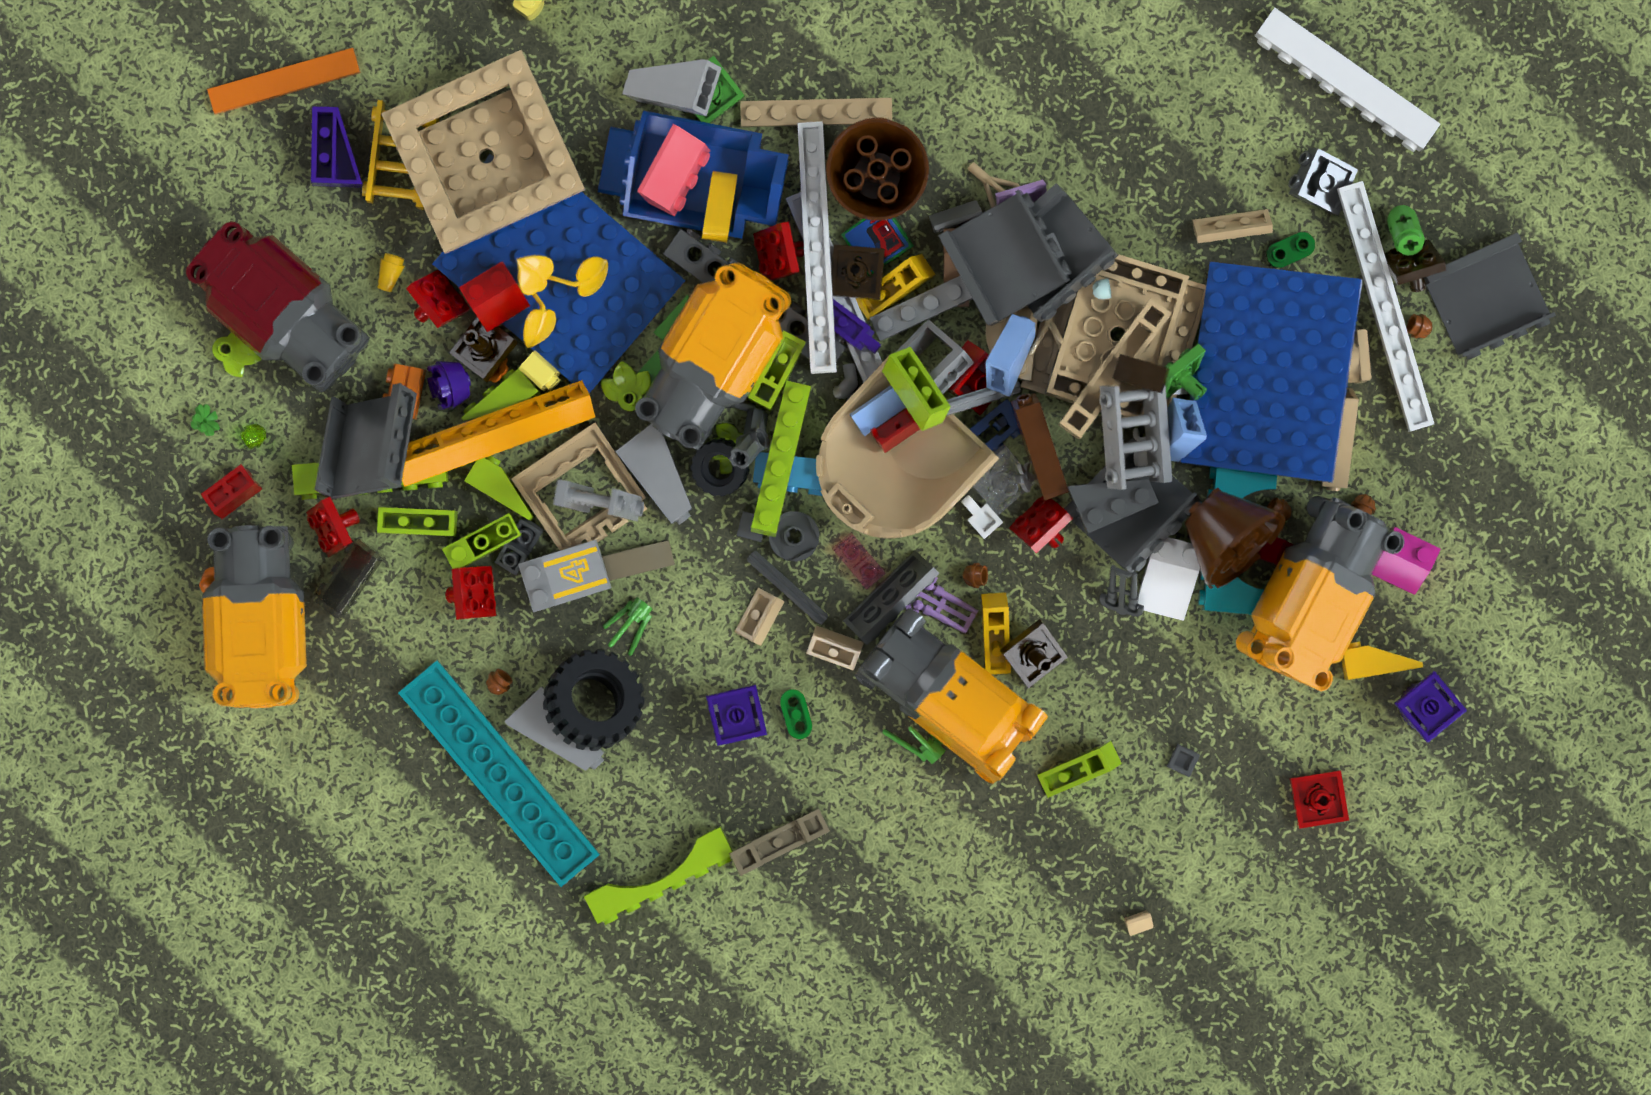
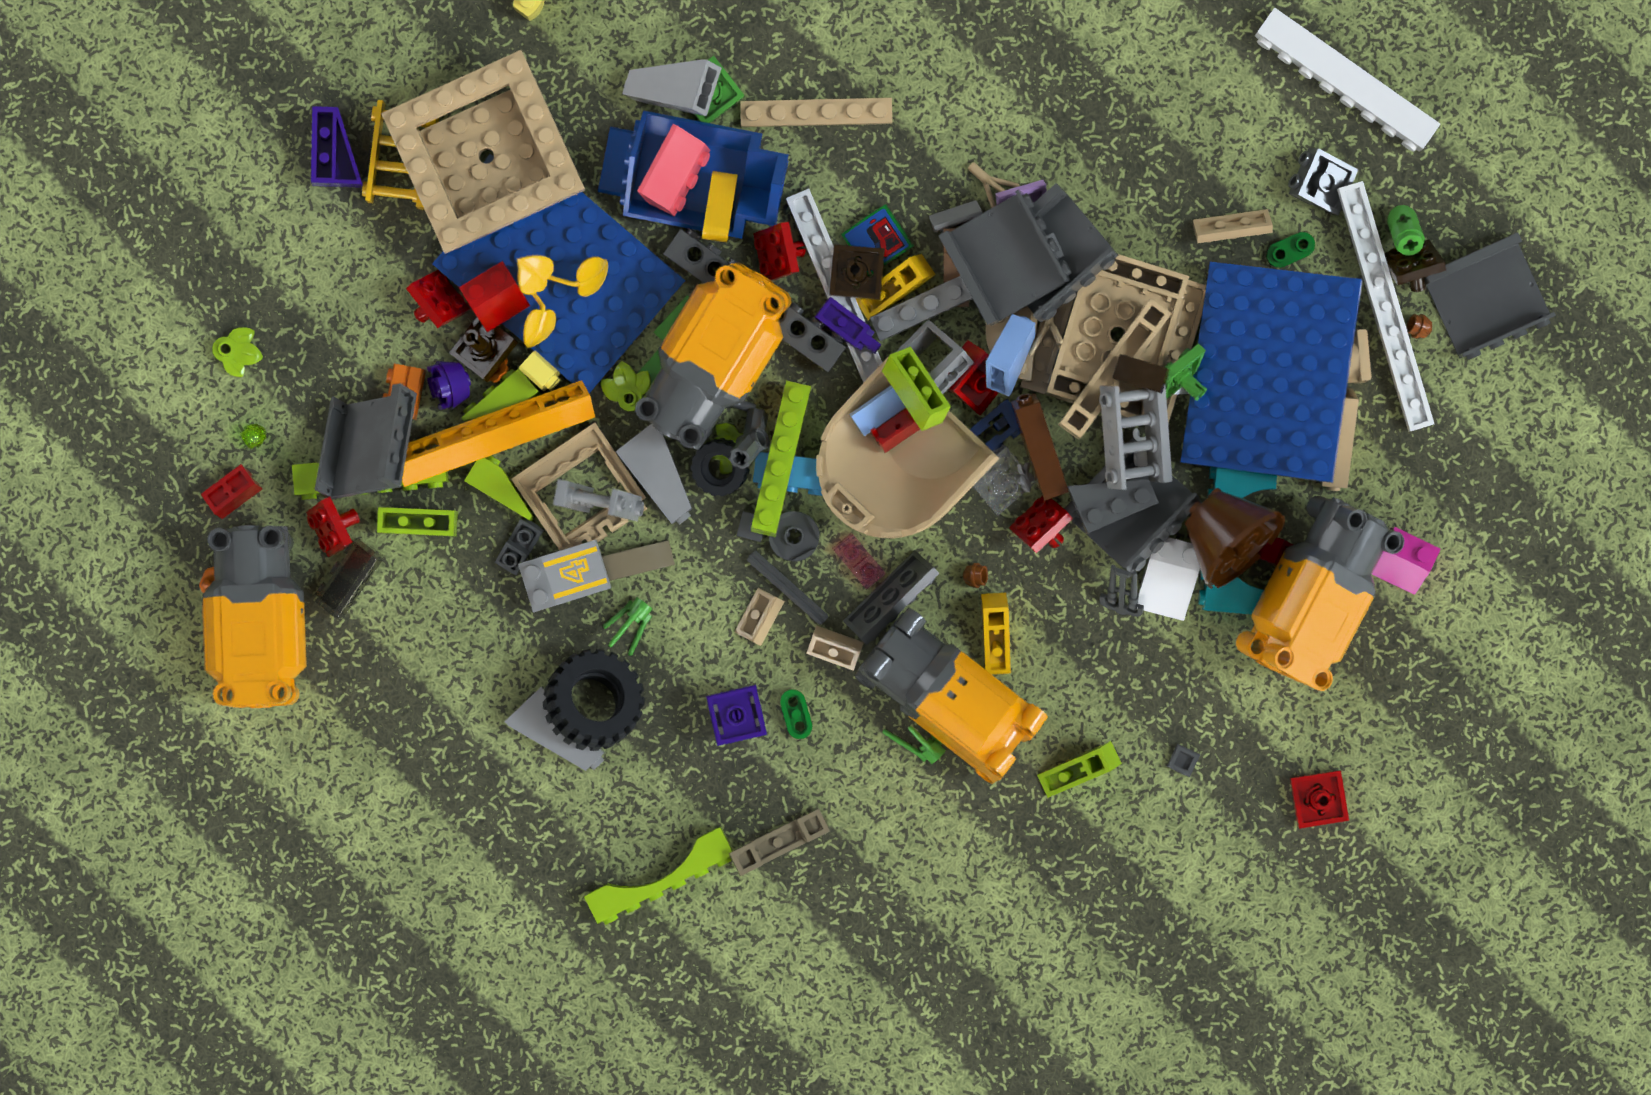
(204, 420): bright green plant -> none
(276, 305): piece -> none
(283, 81): orange tile -> none
(390, 270): yellow cone -> none
(472, 592): red plate -> none
(481, 542): lime slope -> none
(498, 682): dark orange plate -> none
(499, 773): teal plate -> none
(777, 371): lime slope -> none
(817, 247): white plate -> none
(848, 384): light grey arm -> none
(883, 147): reddish brown cone -> none
(928, 610): lavender piece -> none
(977, 398): light grey axle -> none
(982, 519): white plate -> none
(1036, 657): plate -> none
(1102, 289): light aqua hinge -> none
(1139, 922): tan slope -> none
(1185, 427): light blue slope -> none
(1280, 506): dark orange plate -> none
(1365, 503): dark orange plate -> none
(1369, 661): yellow slope -> none
(1429, 706): dark purple piece -> none

